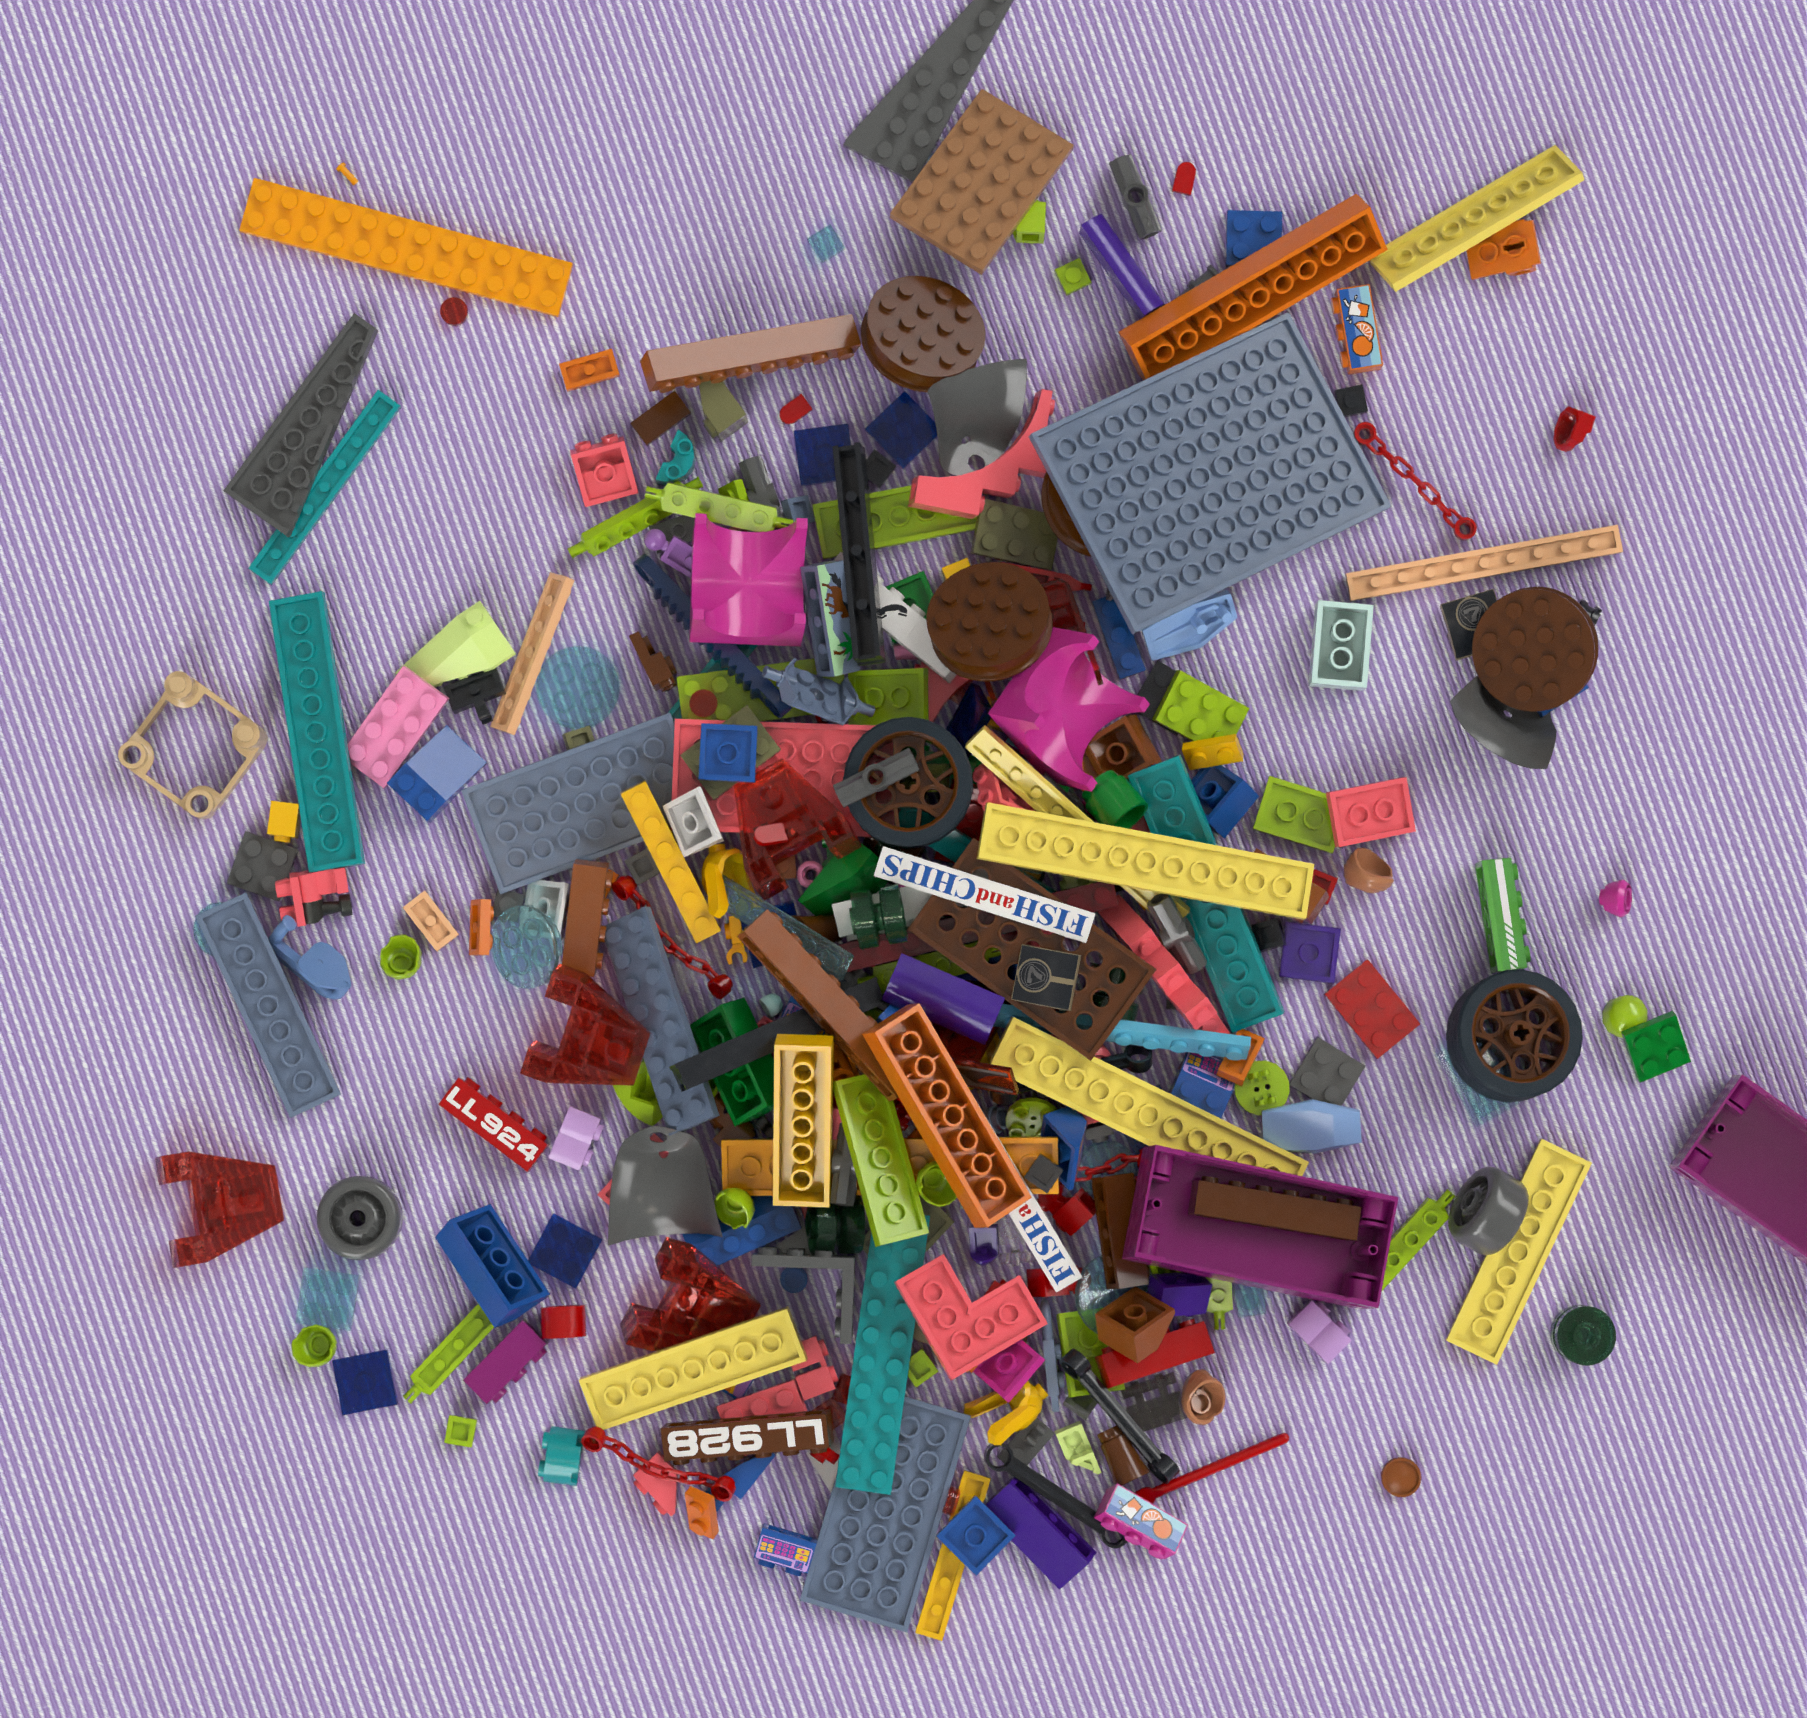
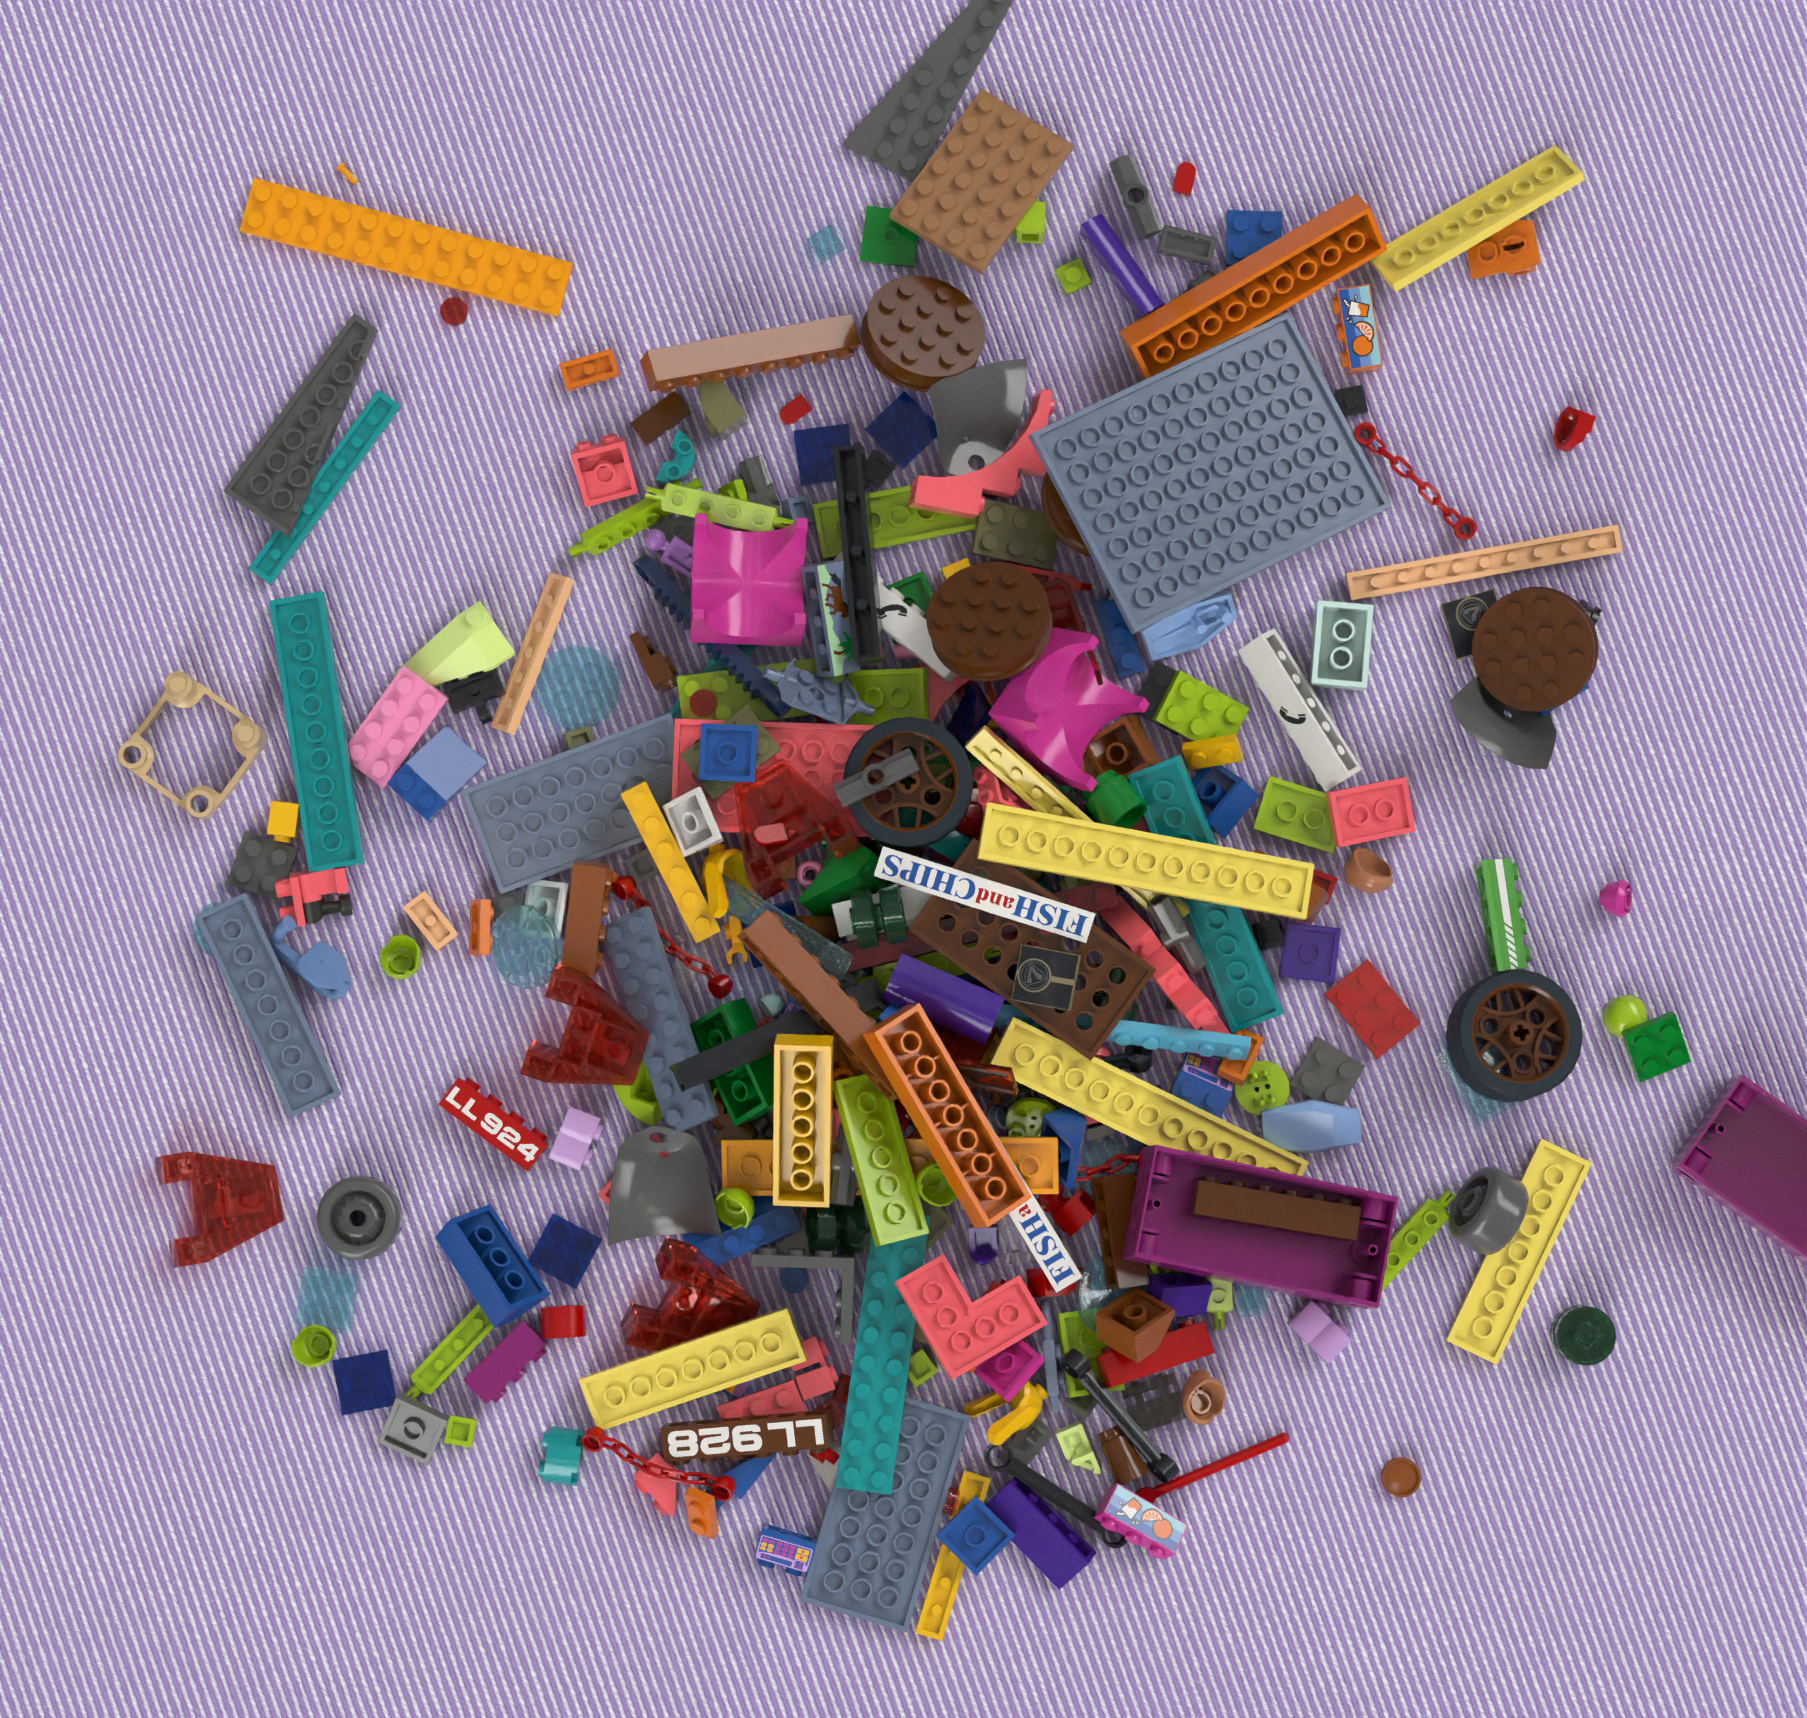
(413, 1429): none -> plate
(886, 240): none -> green plate
(1043, 1173): black plate -> none
(1187, 245): none -> dark grey plate
(1299, 710): none -> white brick

